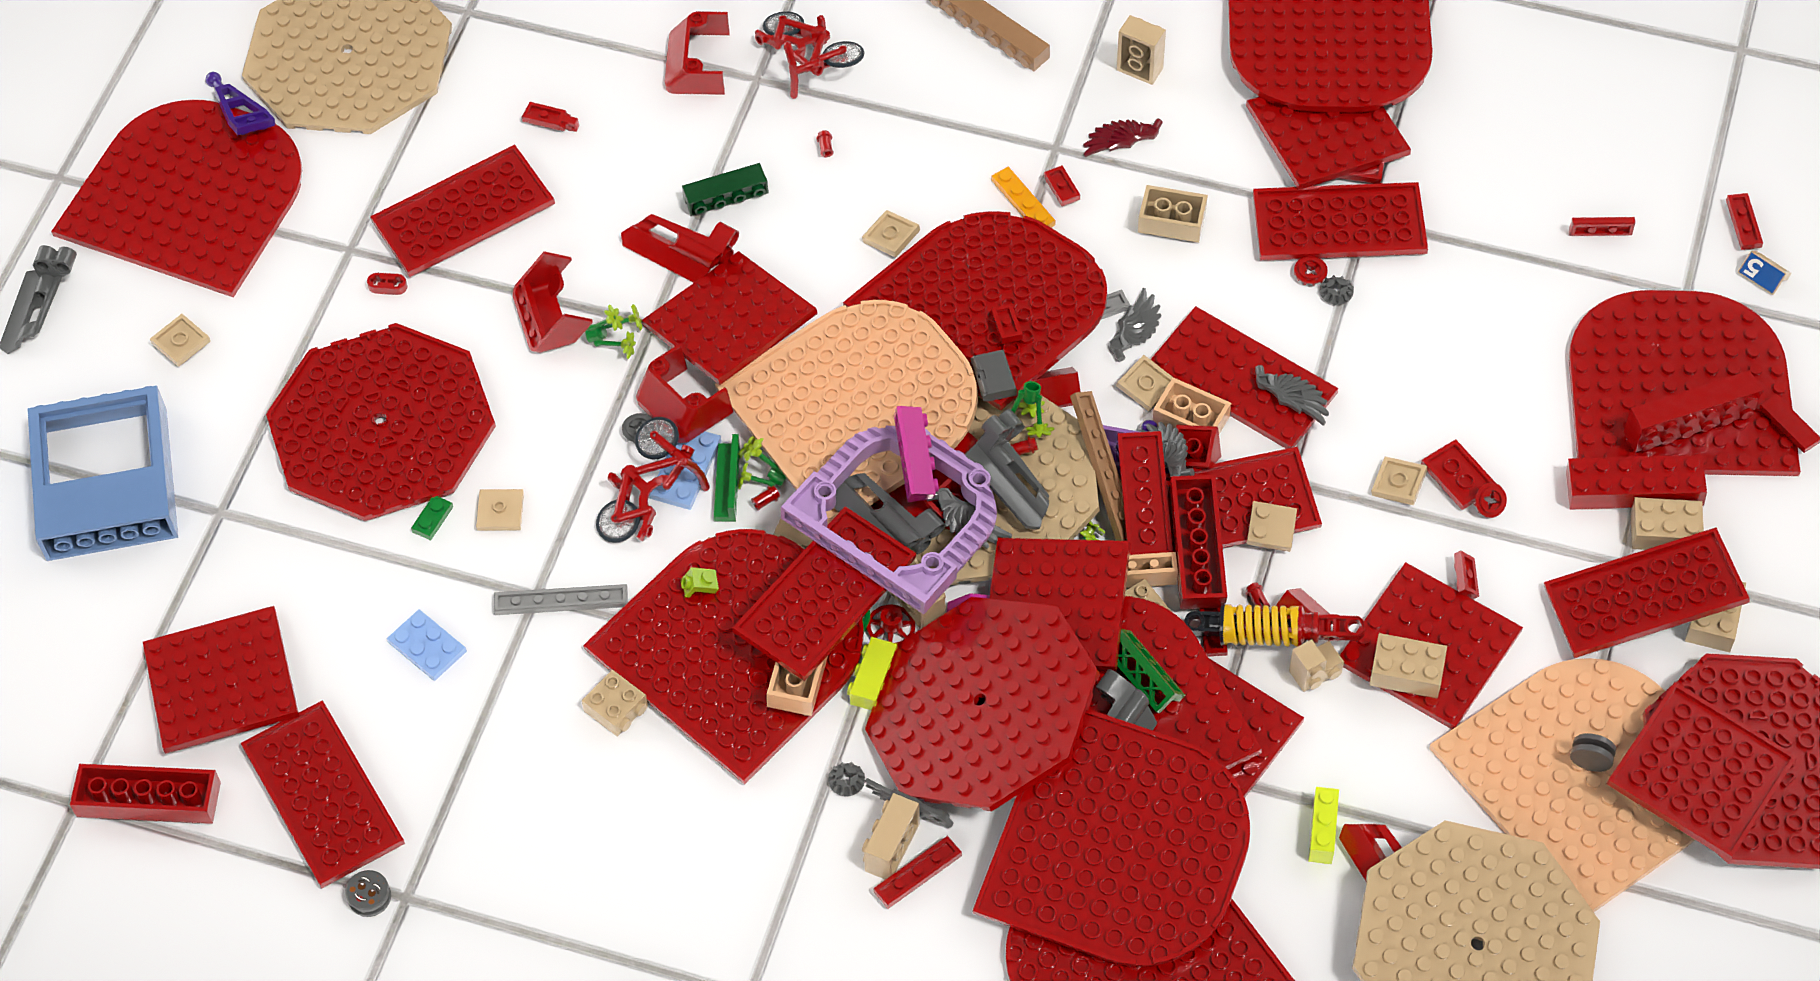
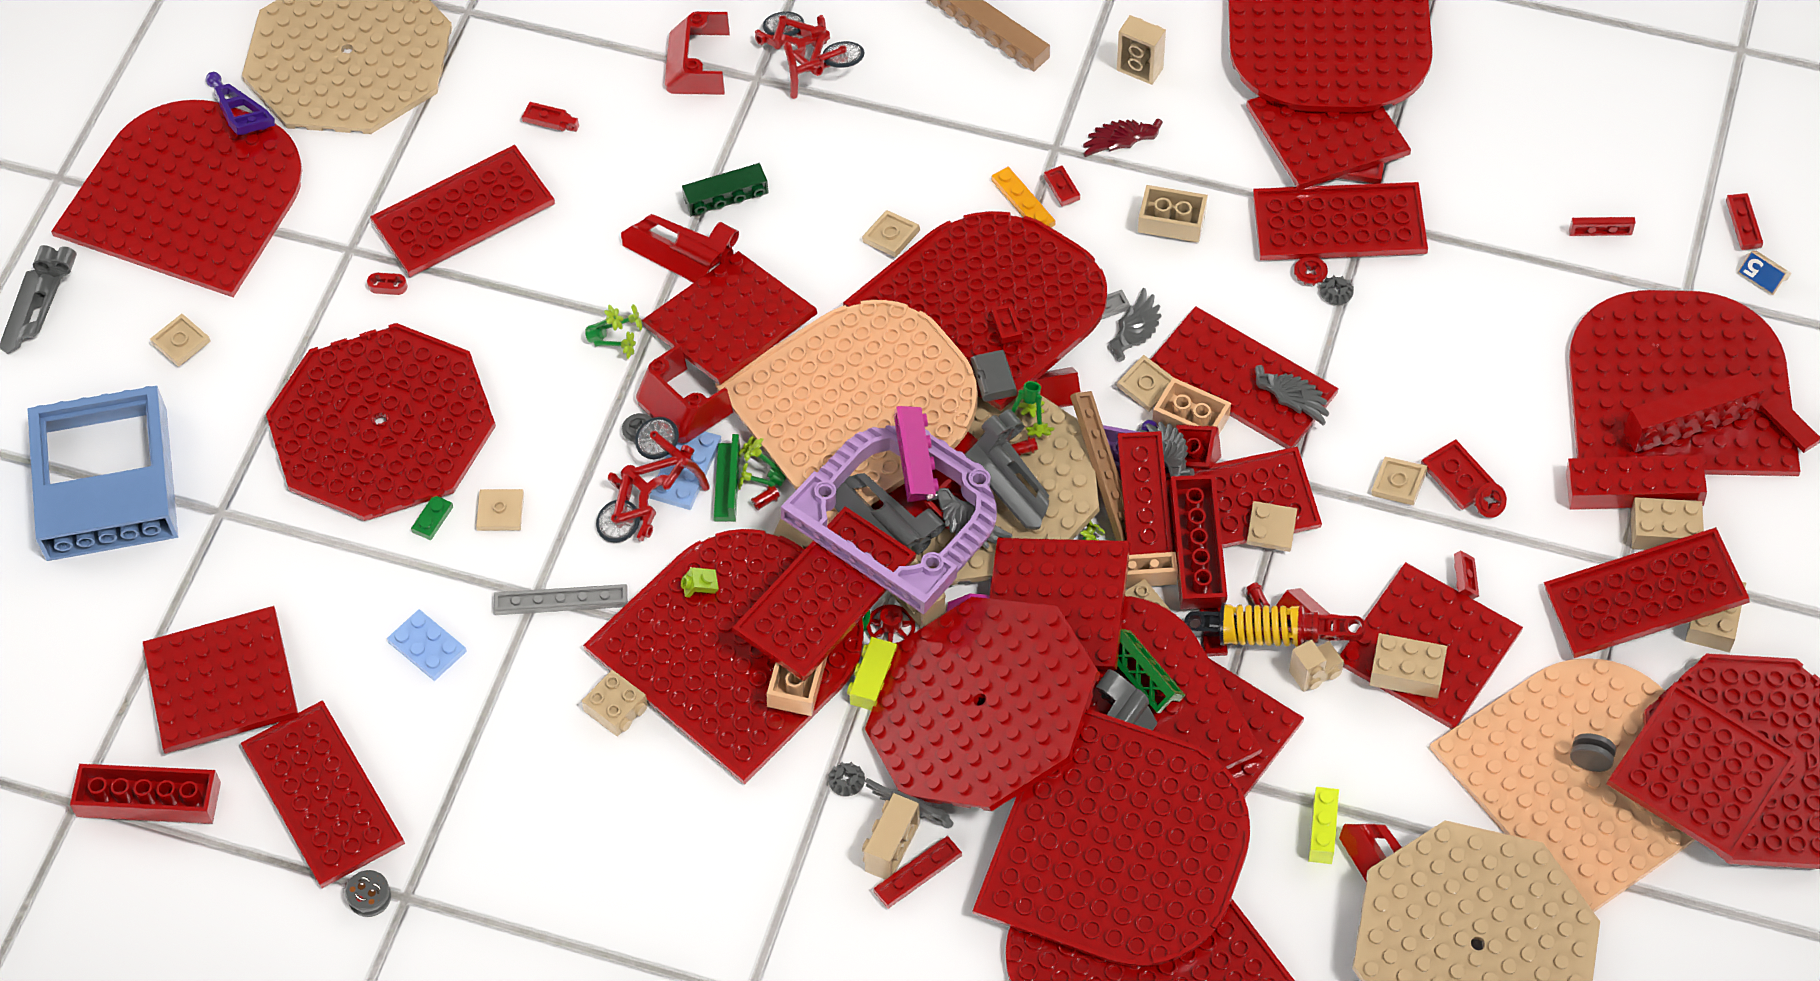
(539, 308): red windscreen -> none
(824, 138): pin -> none

